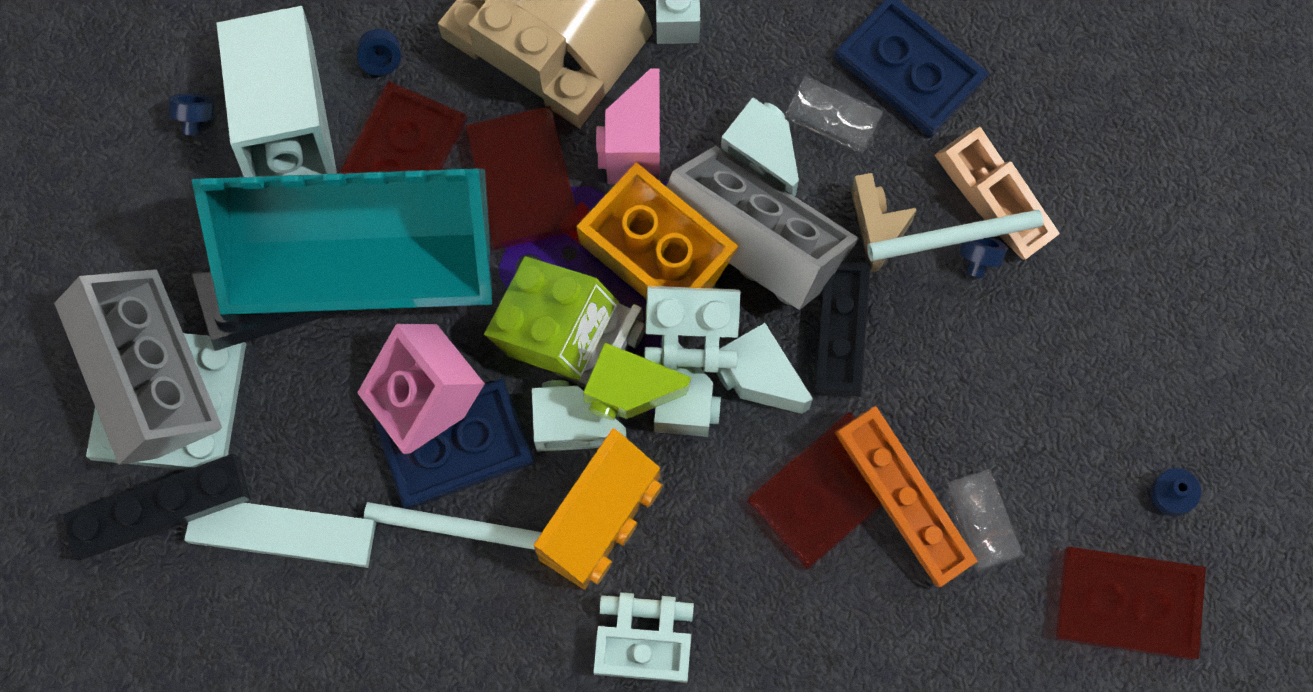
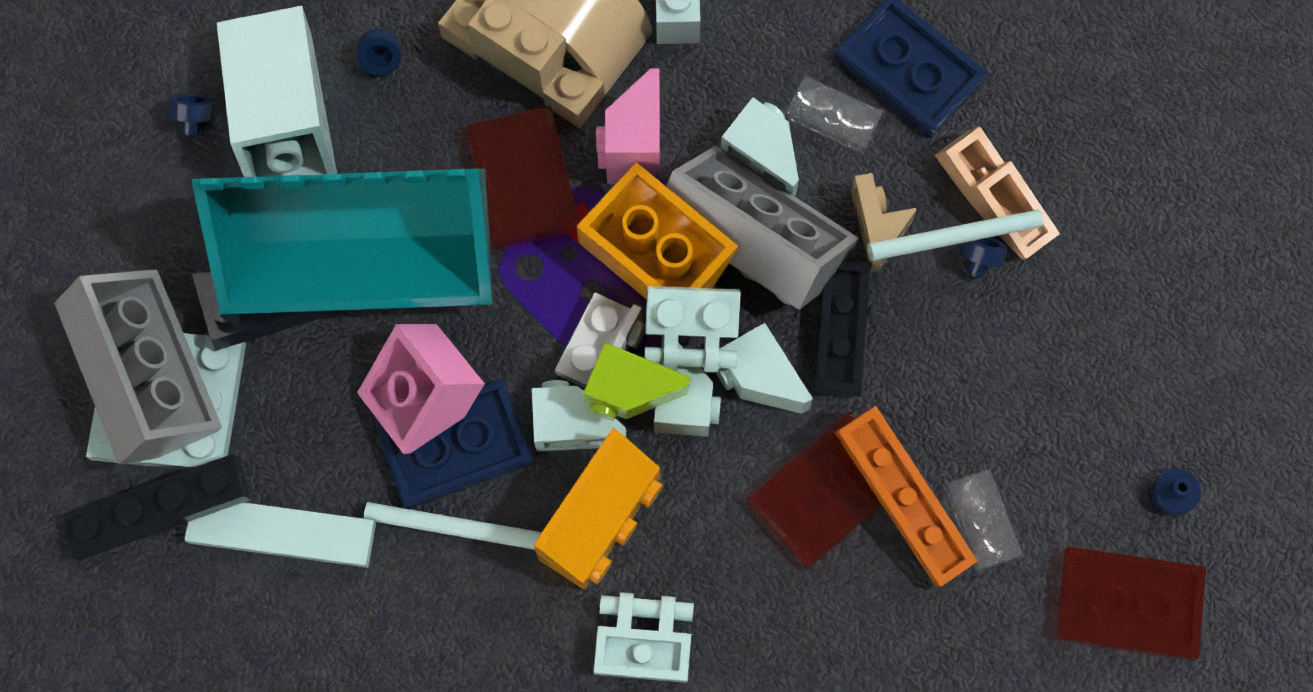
(405, 134): clear red tile -> none
(552, 317): lime brick -> none

